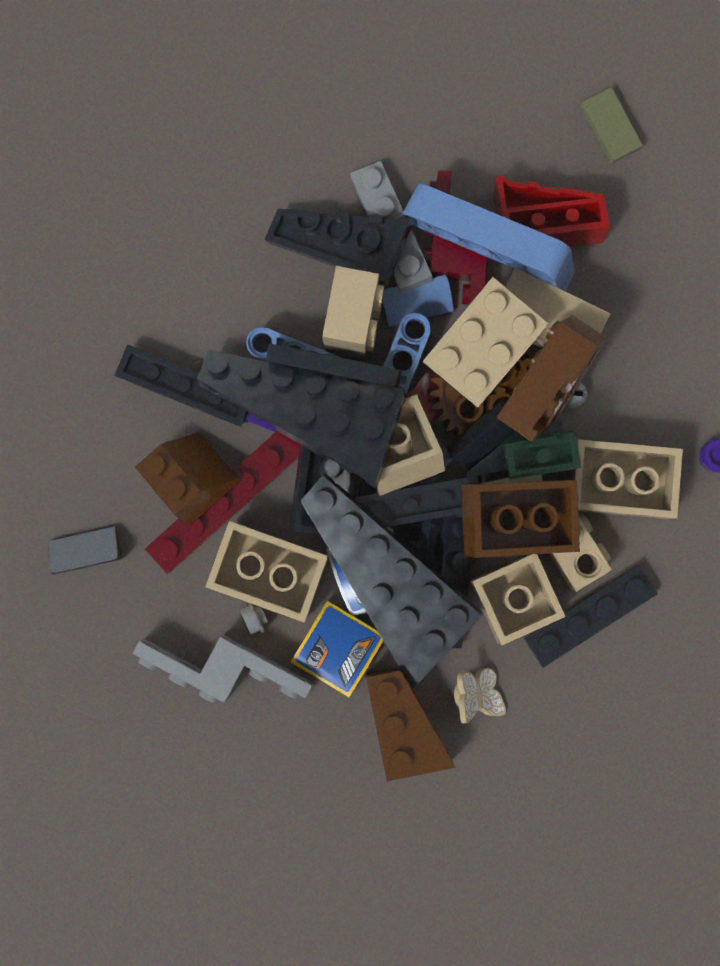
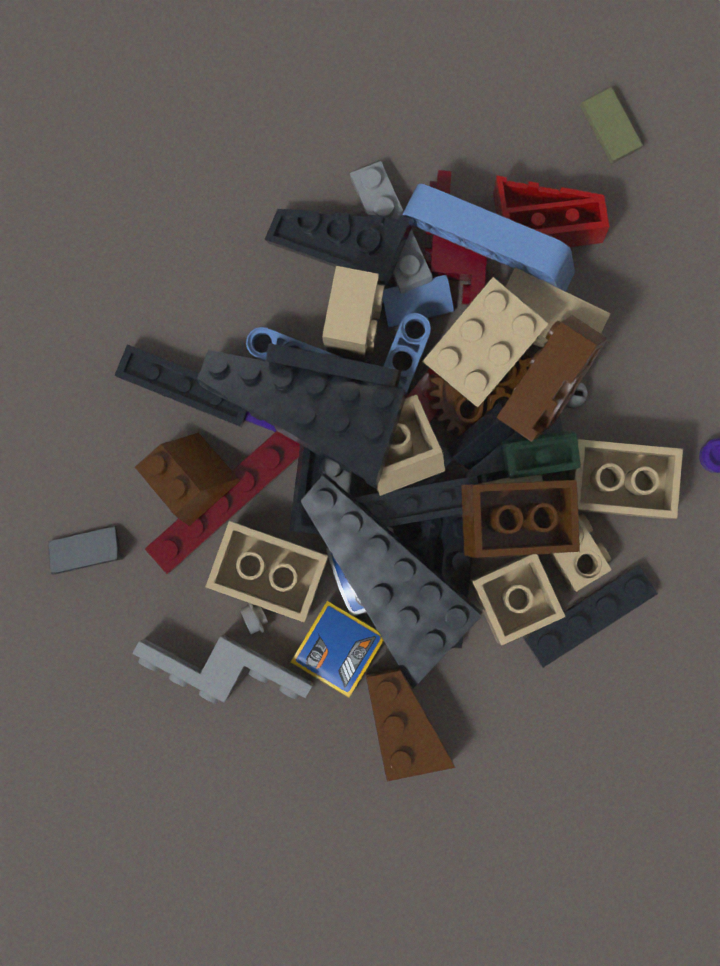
(477, 694): tan animal -> none

